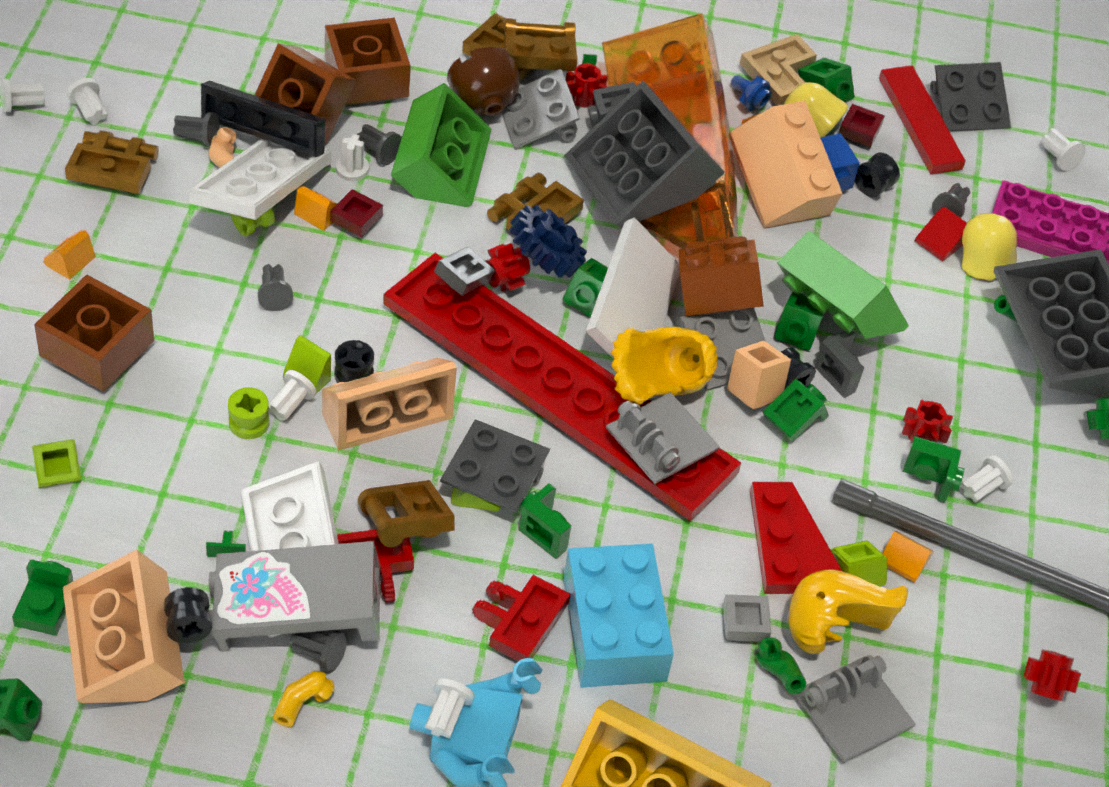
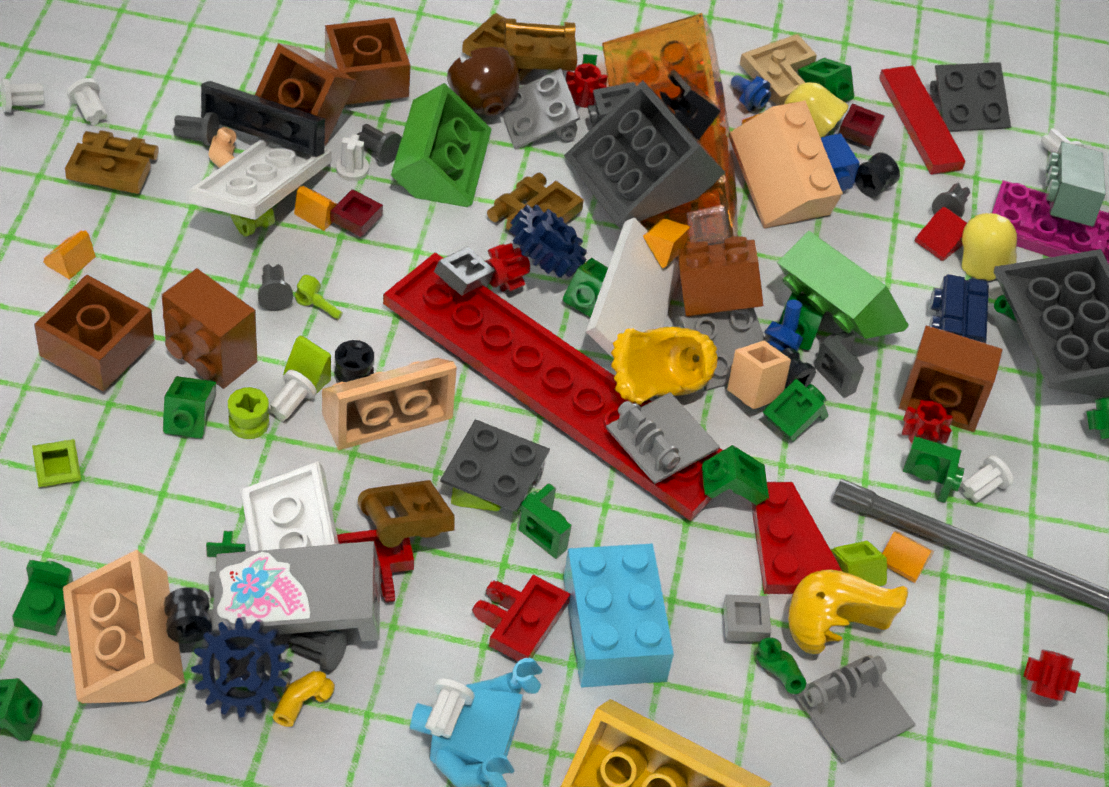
(187, 406): none -> green bracket
(209, 328): none -> dark orange brick
(256, 681): none -> dark blue gear
(307, 294): none -> lime hand
(666, 239): none -> light orange slope
(691, 105): none -> black hinge
(709, 225): none -> clear tile
(737, 472): none -> green bracket
(784, 335): none -> blue plate
(952, 373): none -> dark orange brick
(961, 307): none -> dark blue brick
(1075, 183): none -> sand green brick

